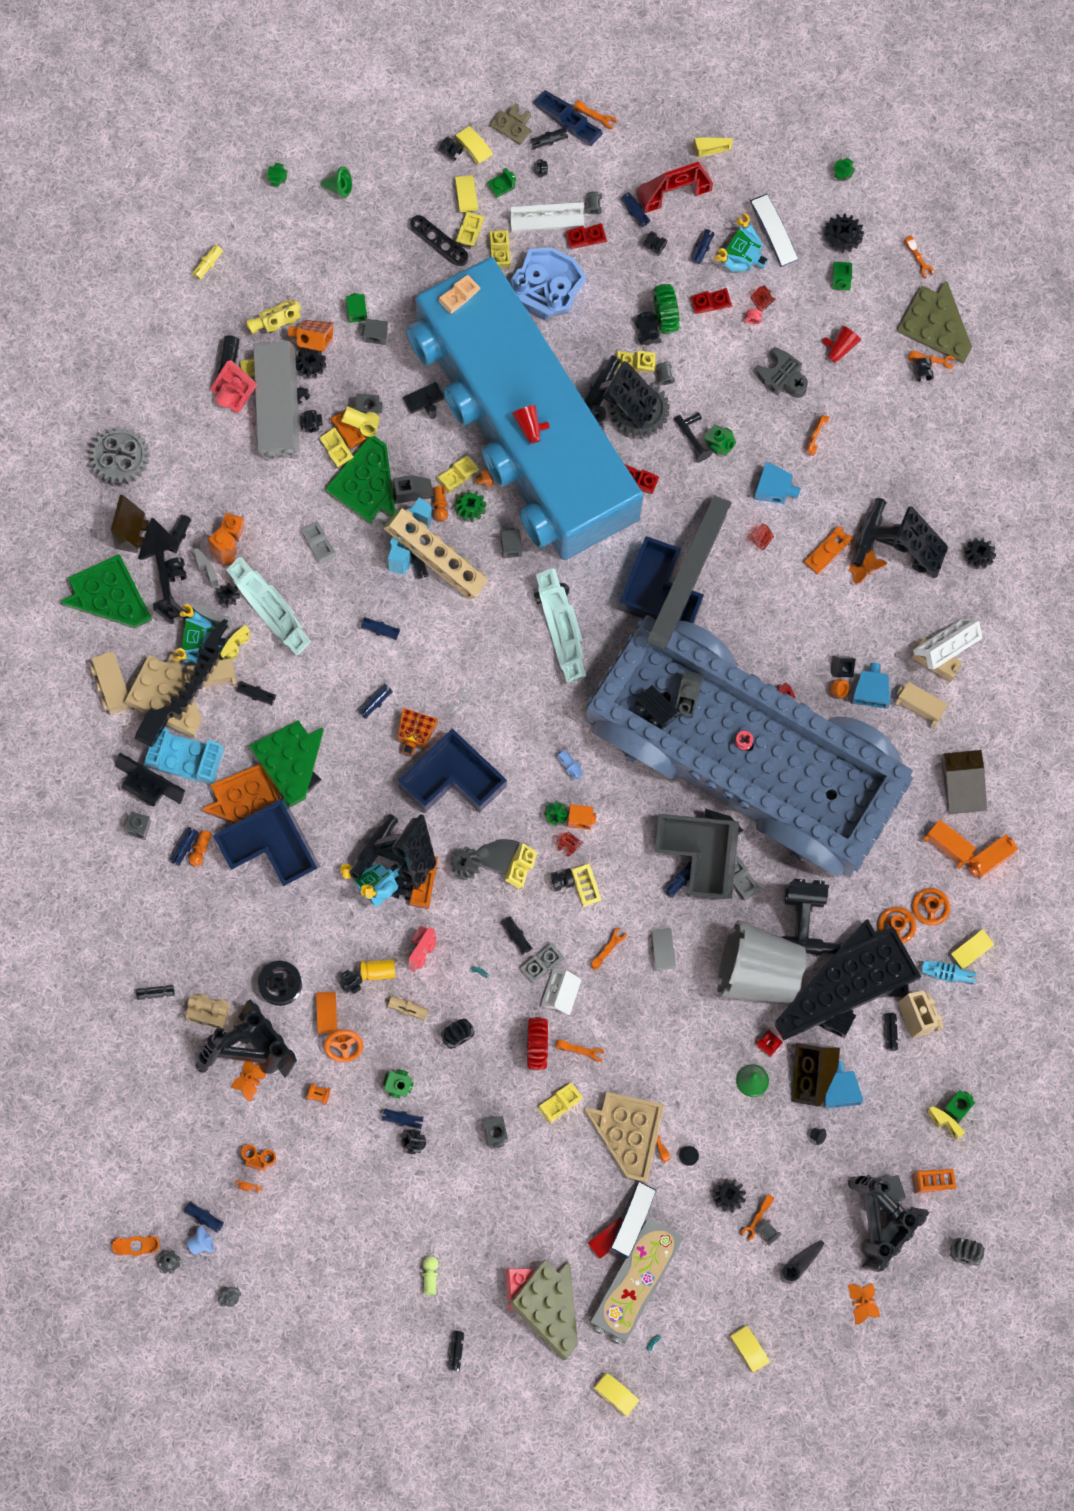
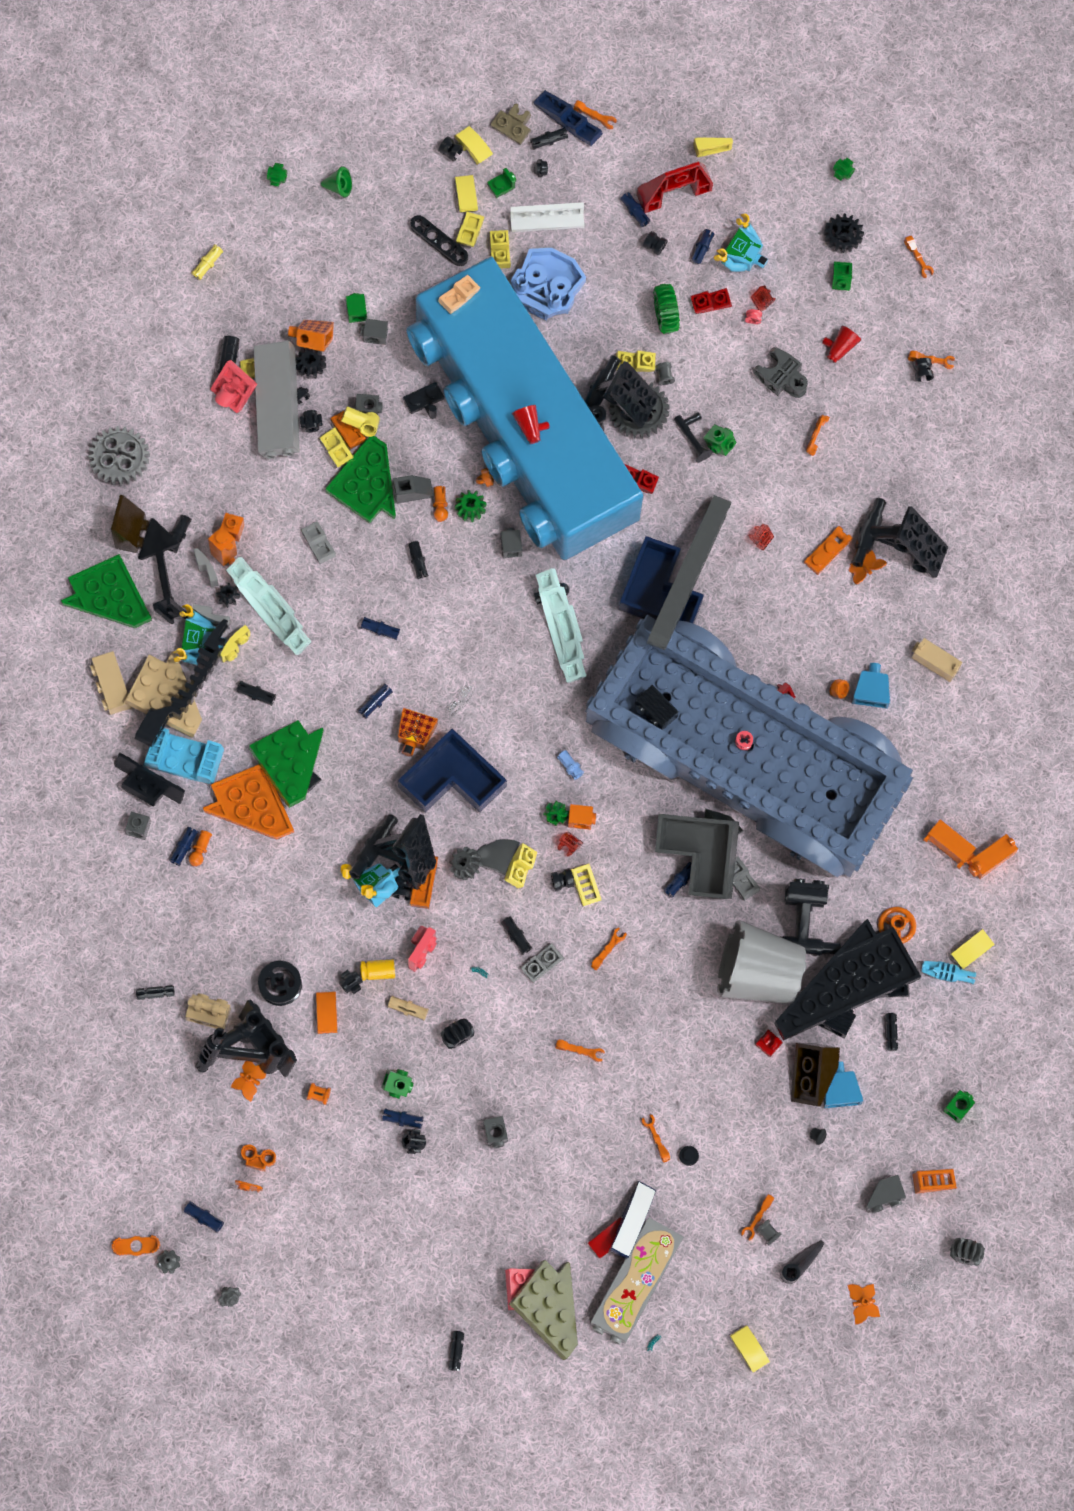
(175, 568): black wheel -> none
(200, 1242): light blue piece -> none
(222, 673): tan brick -> none
(273, 833): dark blue piece -> none
(277, 317): light yellow brick -> none
(343, 1040): orange piece -> none
(400, 557): medium azure plate -> none
(430, 1264): yellowish green pin -> none
(440, 564): tan brick -> none
(458, 474): light yellow slope -> none
(537, 1043): red gear -> none
(560, 1103): light yellow slope -> none
(561, 991): white panel -> none
(587, 236): red slope -> none
(594, 199): dark grey bush -> none
(616, 1393): light yellow slope -> none
(630, 1131): tan wing -> none
(648, 327): black piece -> none
(663, 949): light grey slope -> none
(689, 693): dark grey slope -> none
(721, 1192): black gear -> none
(752, 1080): green hat -> none
(774, 230): white slope -> none
(775, 485): dark azure torso -> none
(843, 666): black slope -> none
(900, 1226): black plate -> none
(920, 1013): tan brick -> none
(921, 702): tan brick -> none
(931, 911): orange piece -> none
(937, 323): olive wing -> none
(941, 1118): light yellow slope -> none
(949, 642): white fence -> none
(964, 781): slope -> none
(983, 560): black gear -> none

